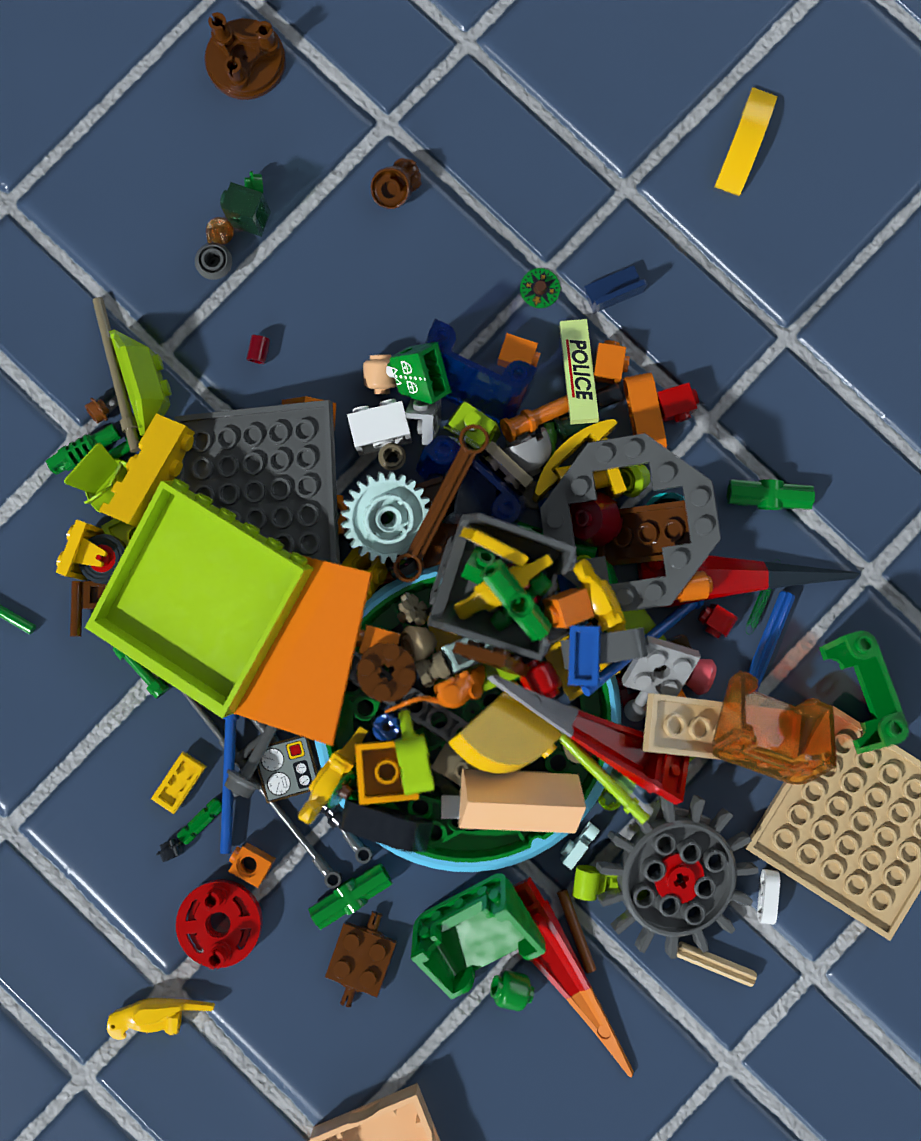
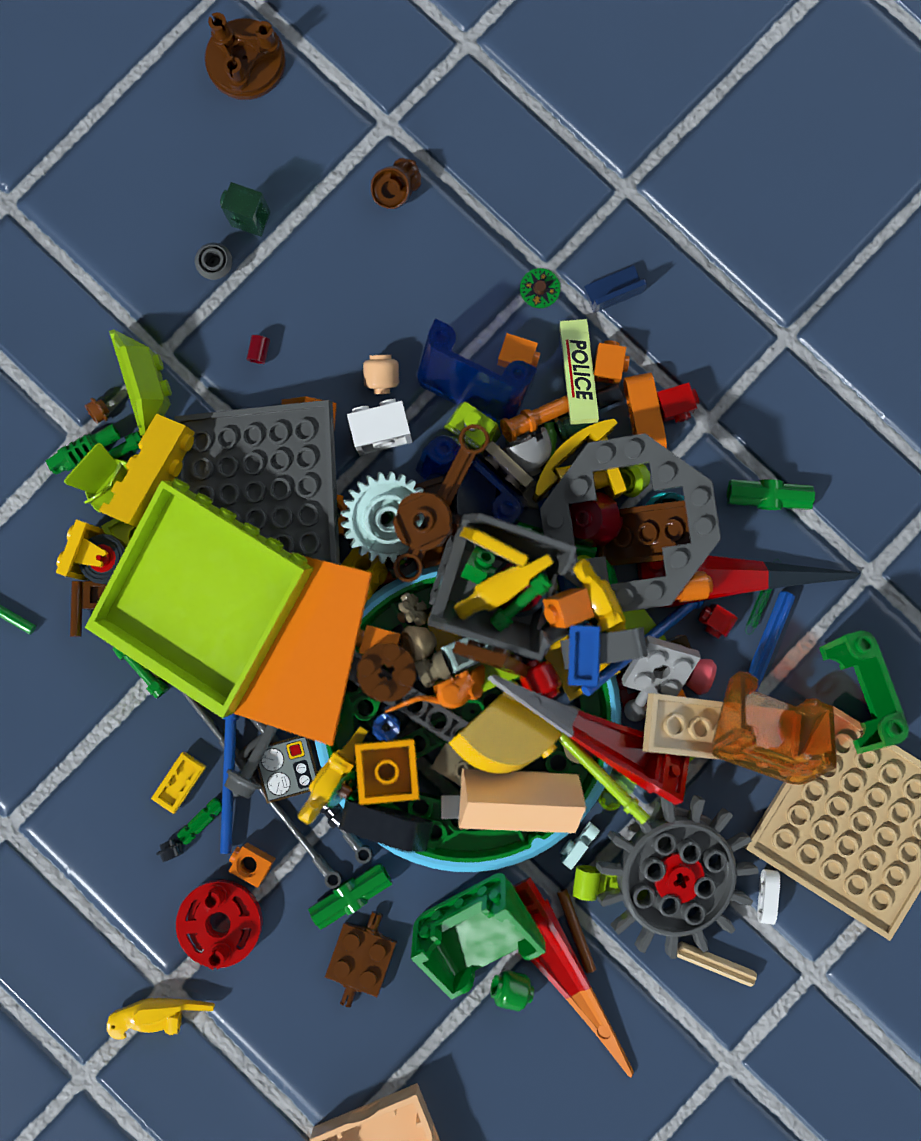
(128, 421): dark tan bar -> none
(219, 231): clear orange plate -> none
(254, 182): green plate -> none
(388, 451): dark tan cone -> none
(408, 514): none -> reddish brown plate
(413, 758): lime beam -> none
(420, 372): green torso -> none
(428, 418): light grey bracket -> none
(507, 589): green piece -> none
(746, 141): yellow slope -> none

